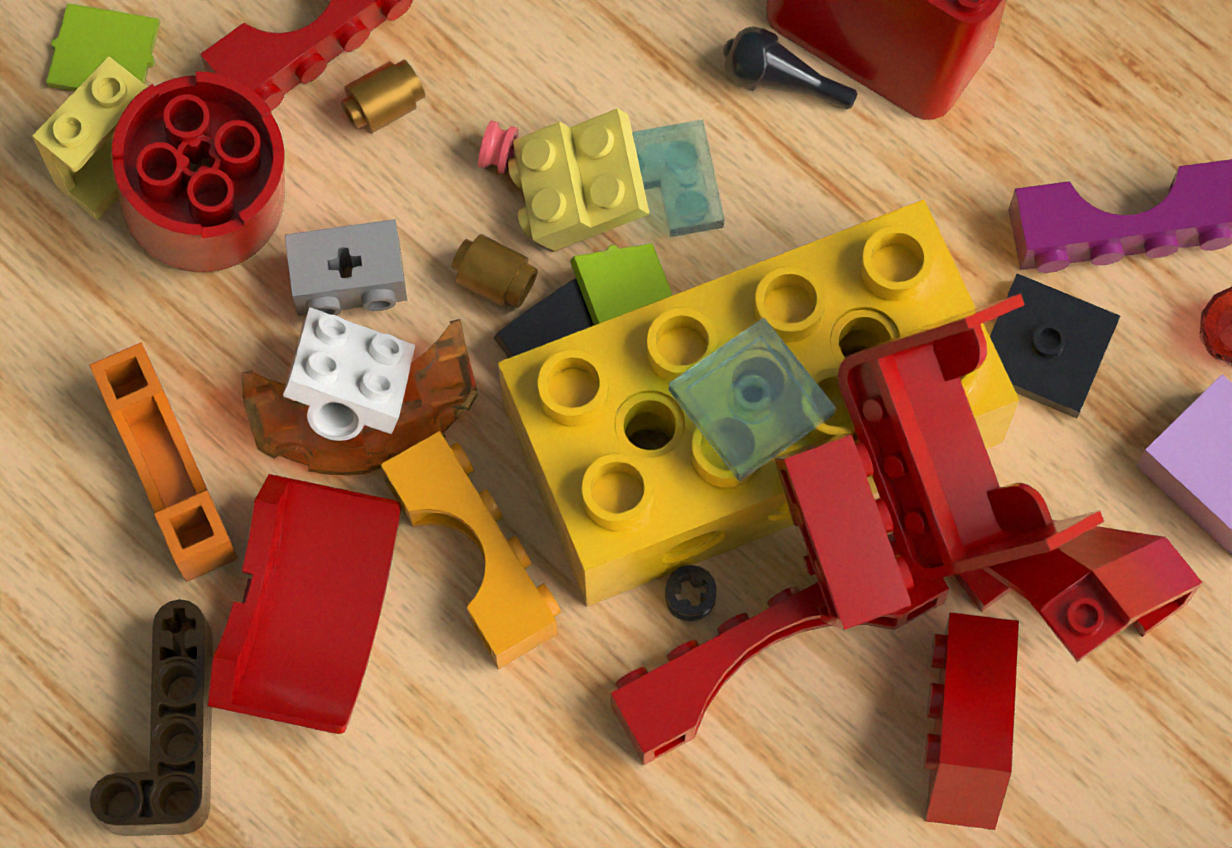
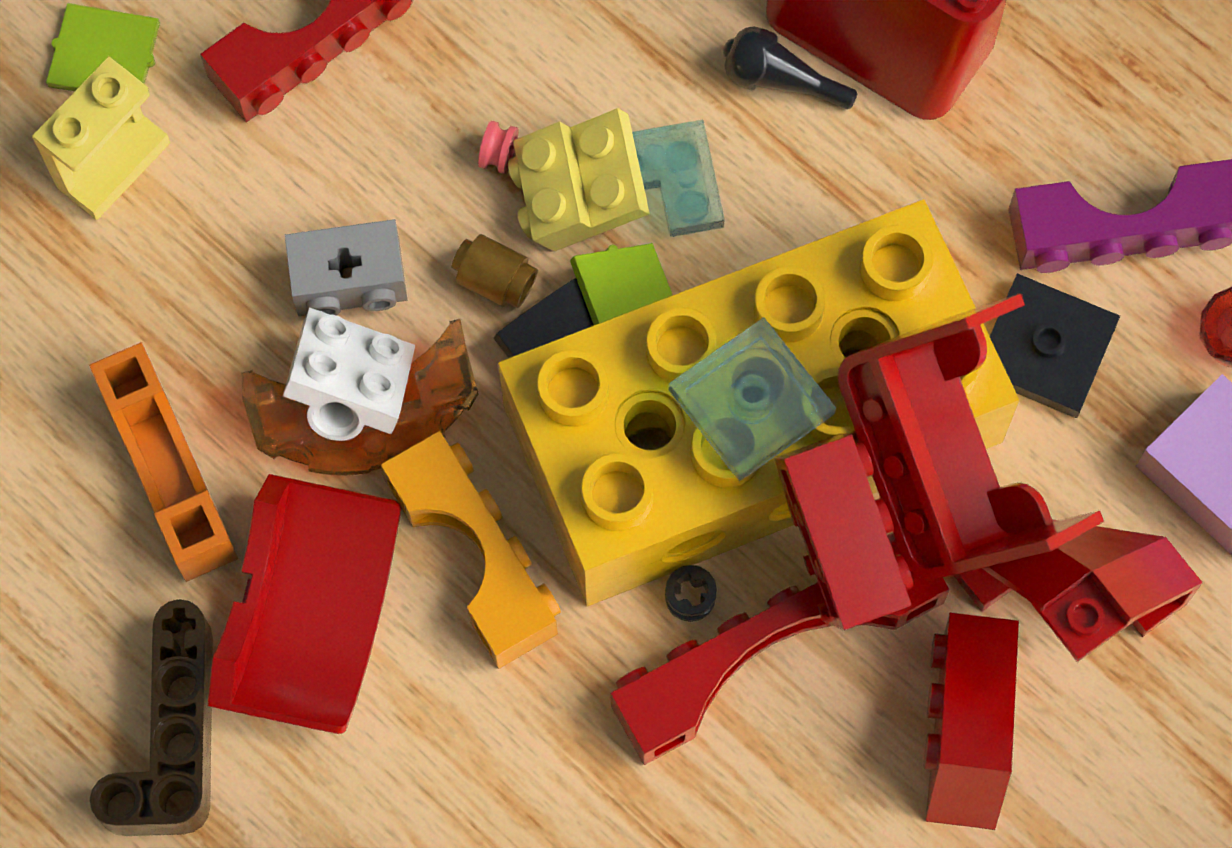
(208, 215): red brick -> none
(382, 96): pearl gold brick -> none

